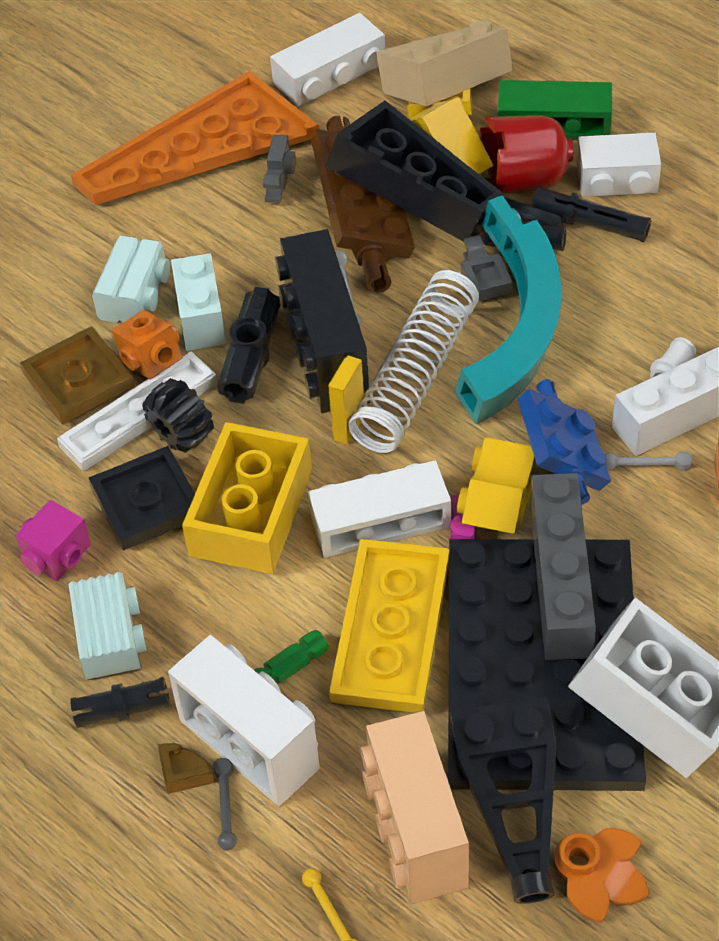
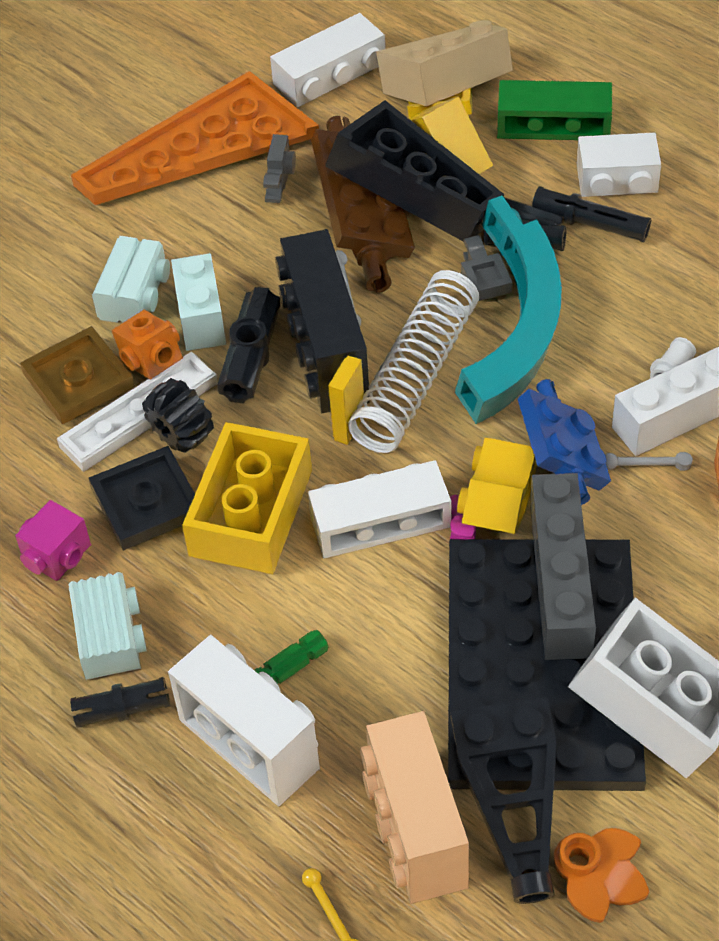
(183, 768): pearl gold tile -> none
(223, 769): dark grey hinge -> none
(390, 626): yellow plate -> none
(525, 152): red cylinder -> none

